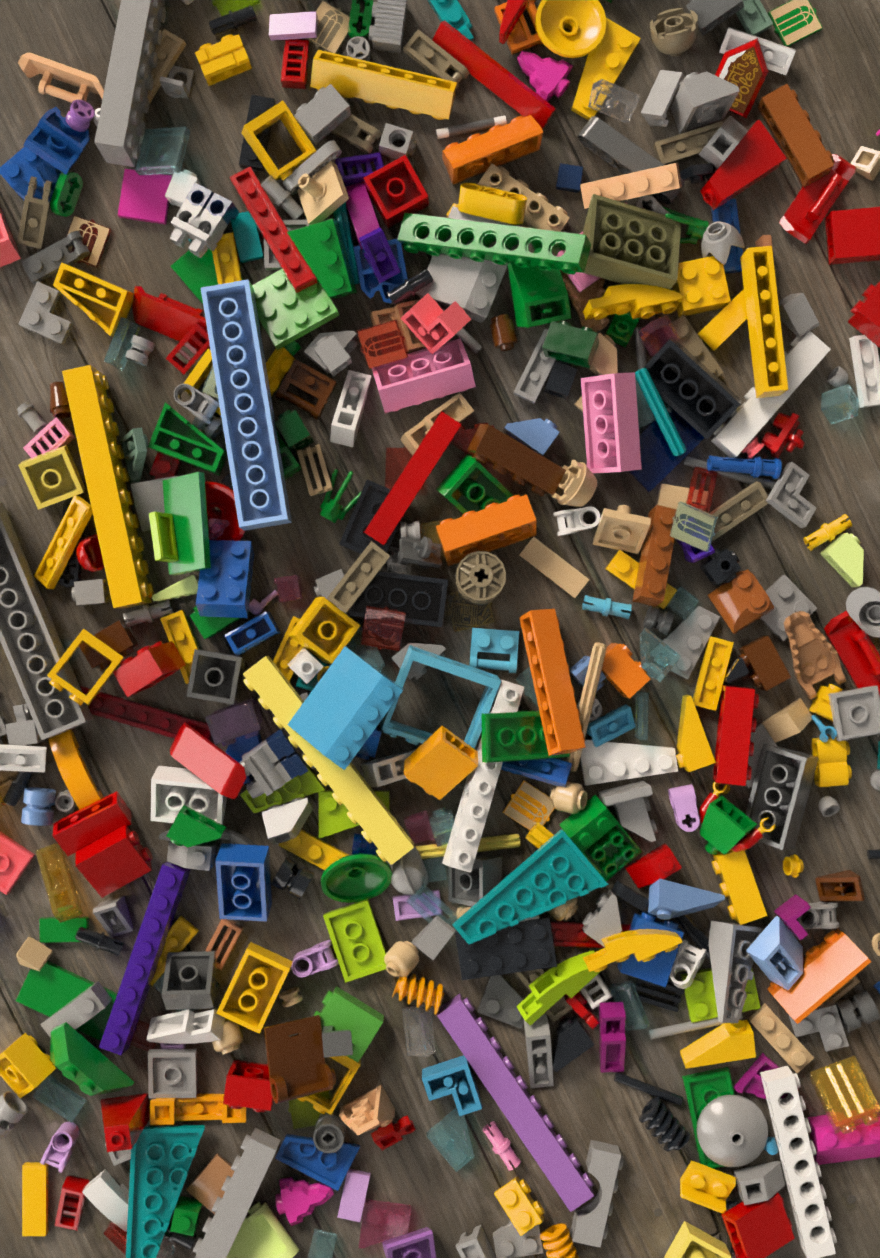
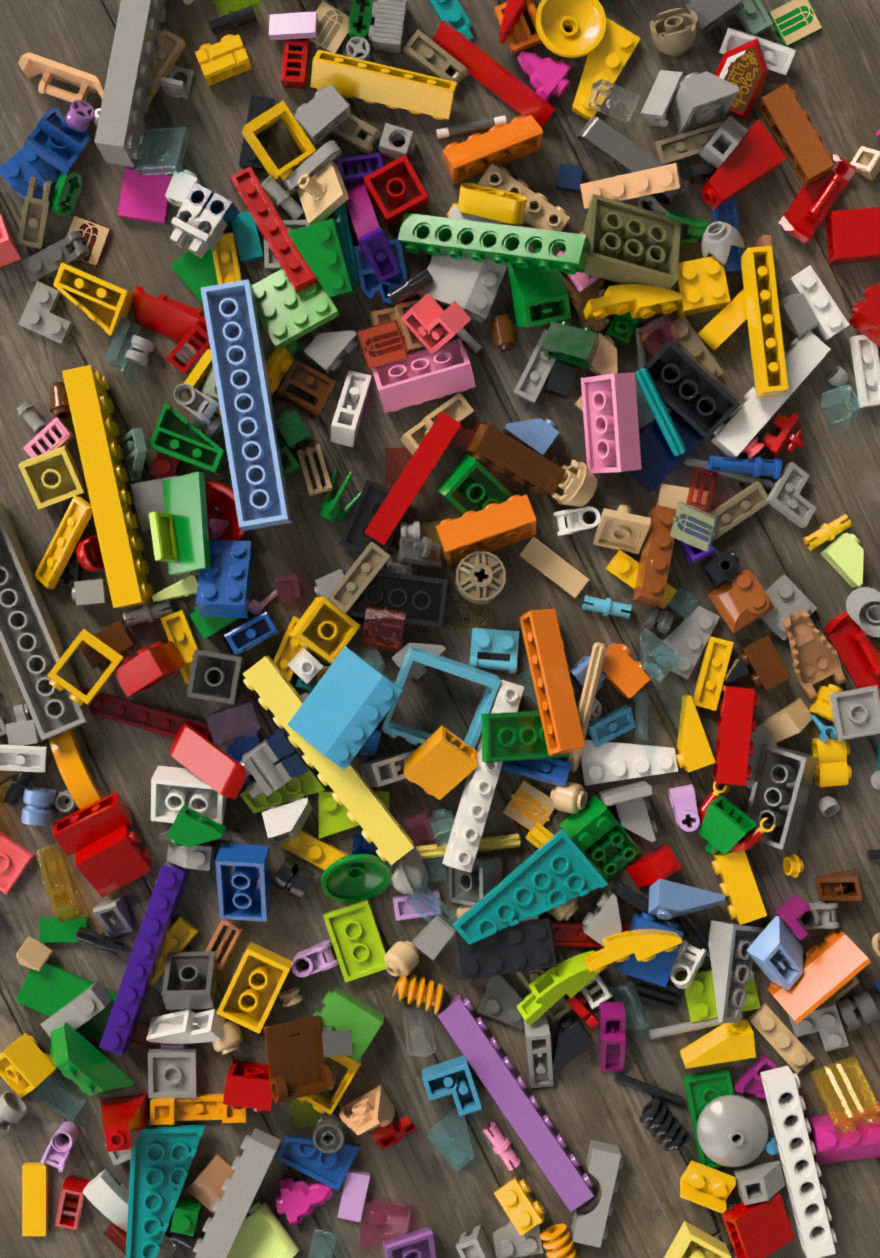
(332, 354): light grey brick -> none
(825, 309): none -> white brick

